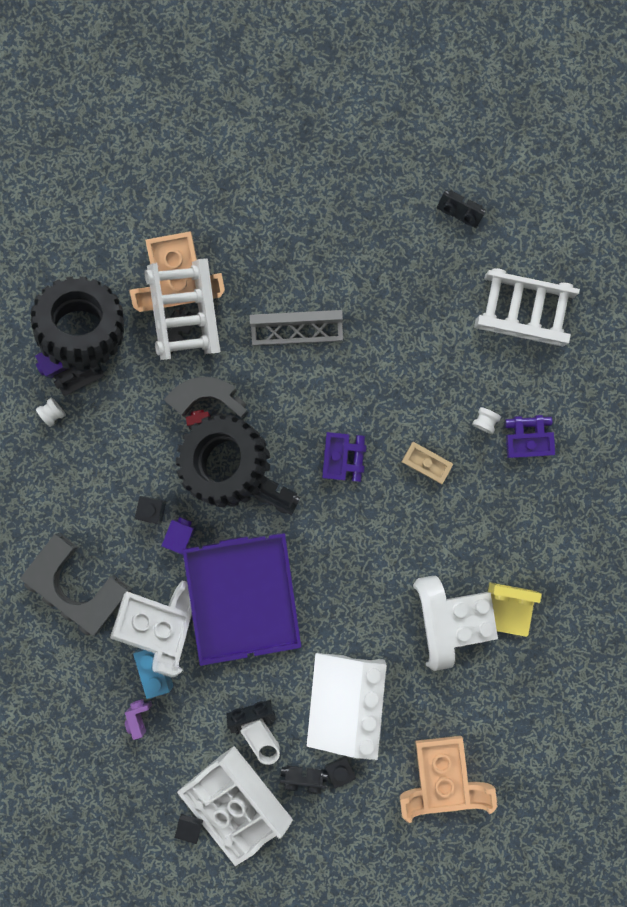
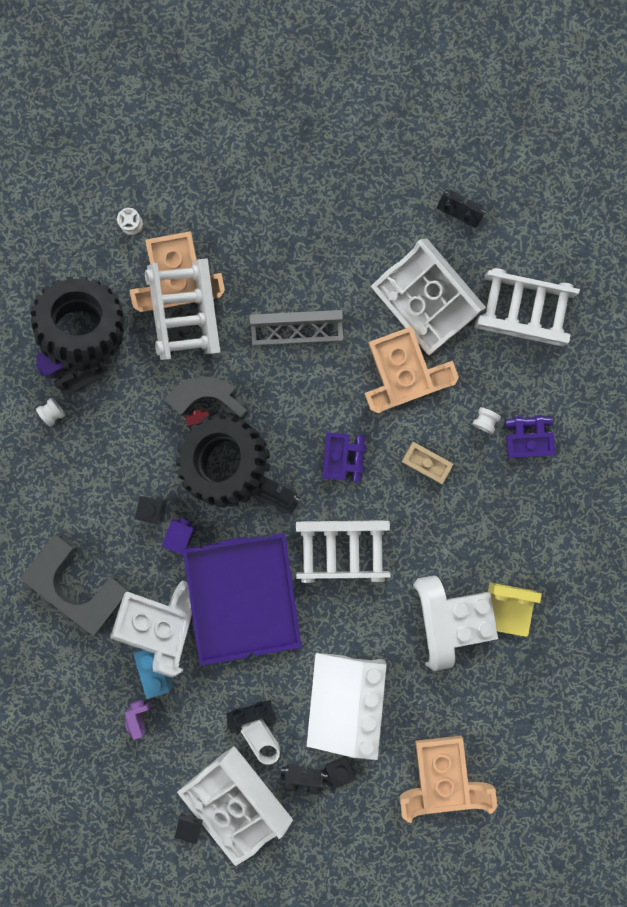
(130, 216): none -> white wheel
(330, 530): none -> white fence
(405, 371): none -> light nougat piece
(428, 296): none -> white piece

